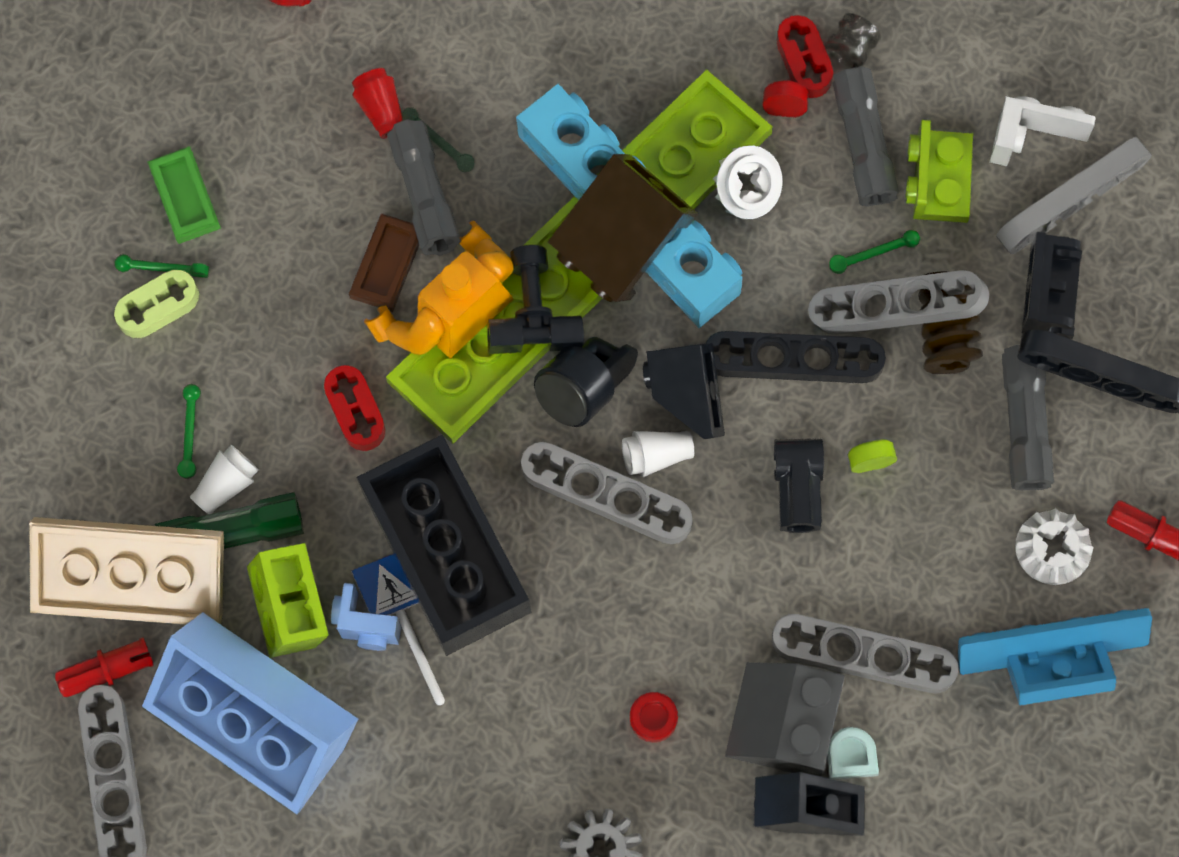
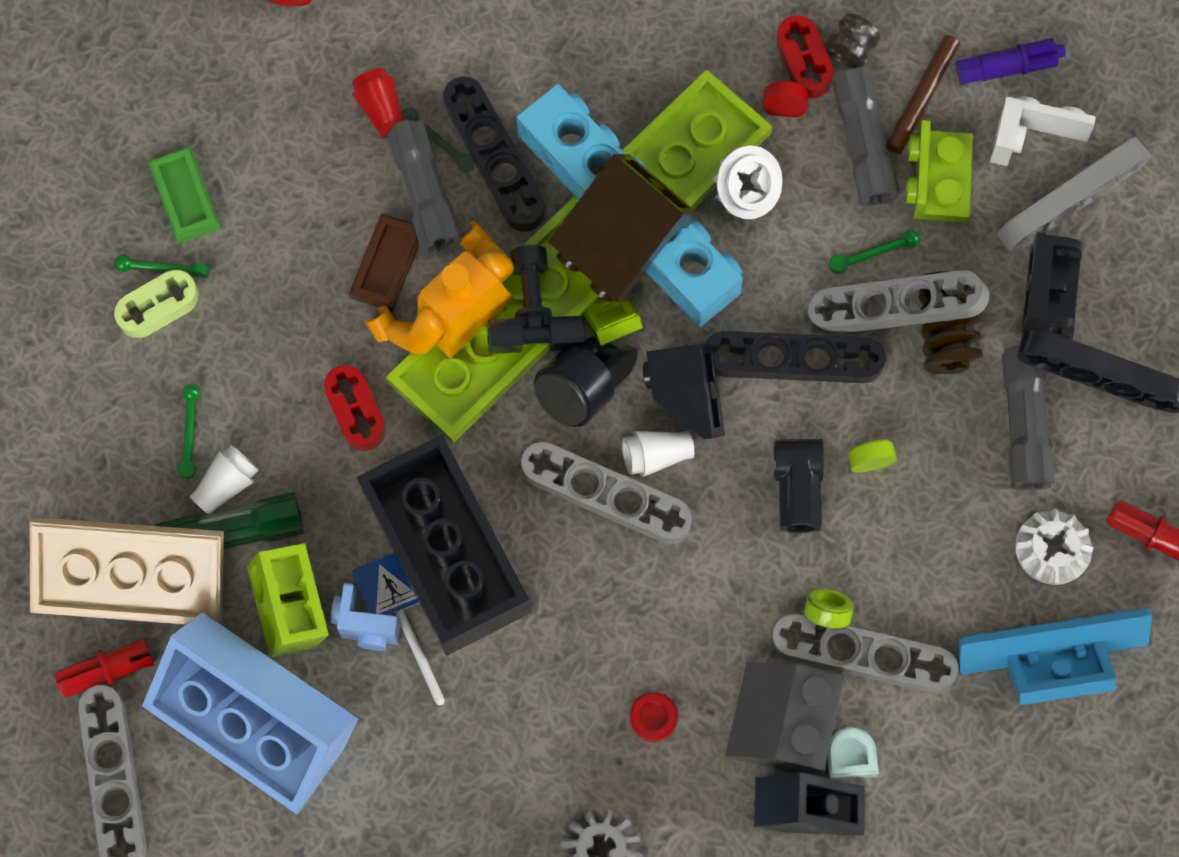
(495, 153): none -> black beam
(612, 320): none -> lime tile
(829, 608): none -> lime tile
(923, 94): none -> reddish brown bar
(1011, 61): none -> dark purple piece

